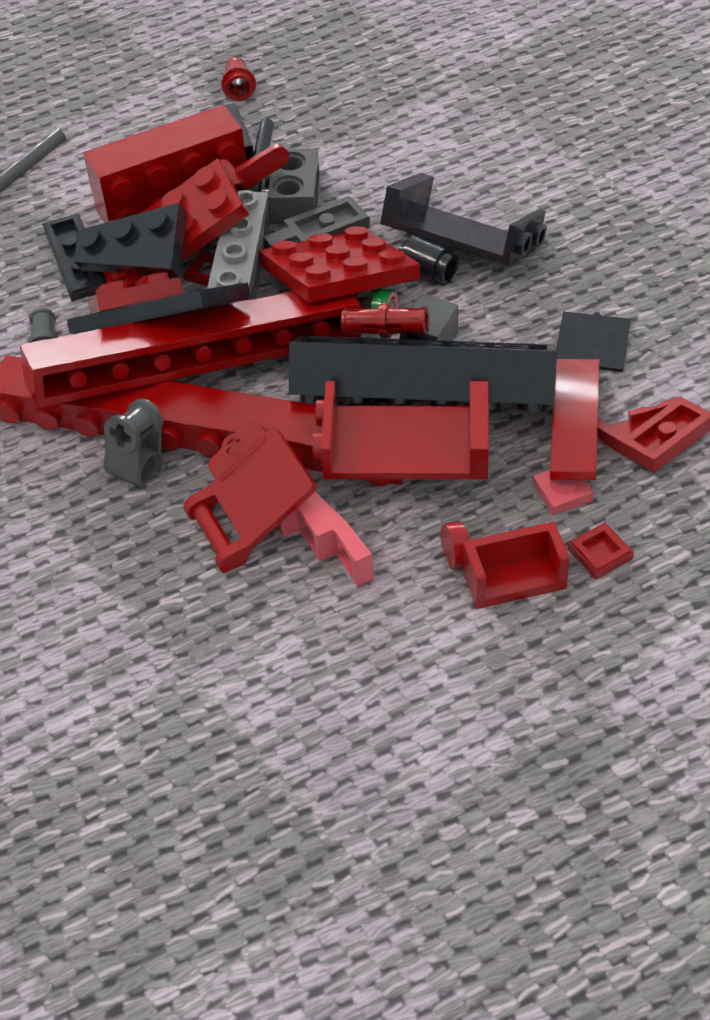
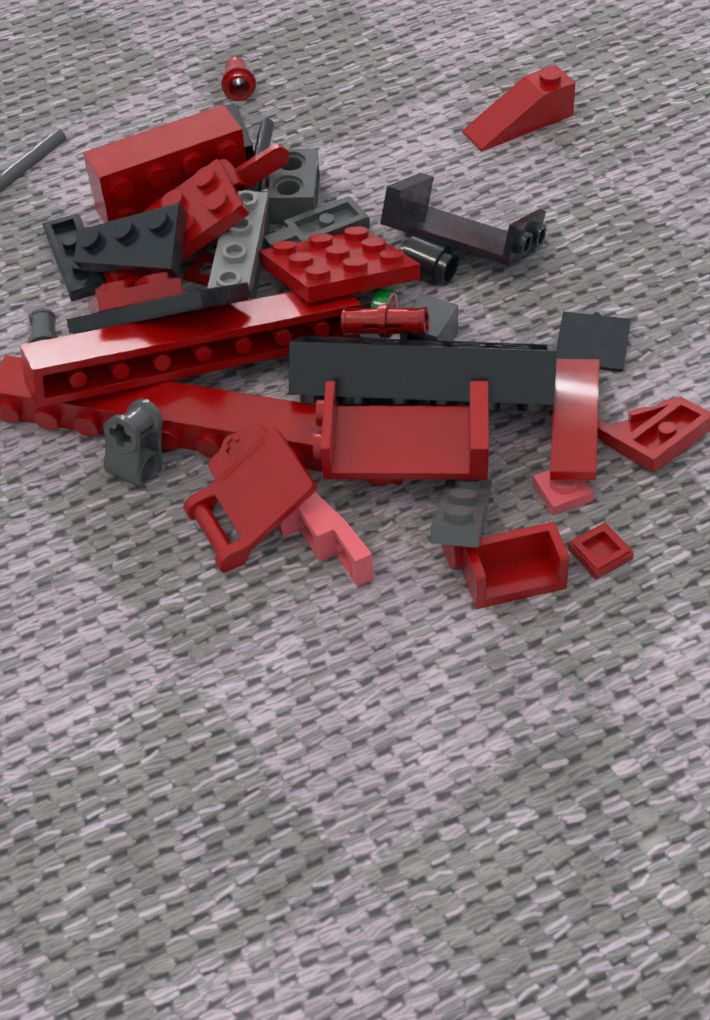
(461, 512): none -> dark grey plate
(524, 108): none -> red slope

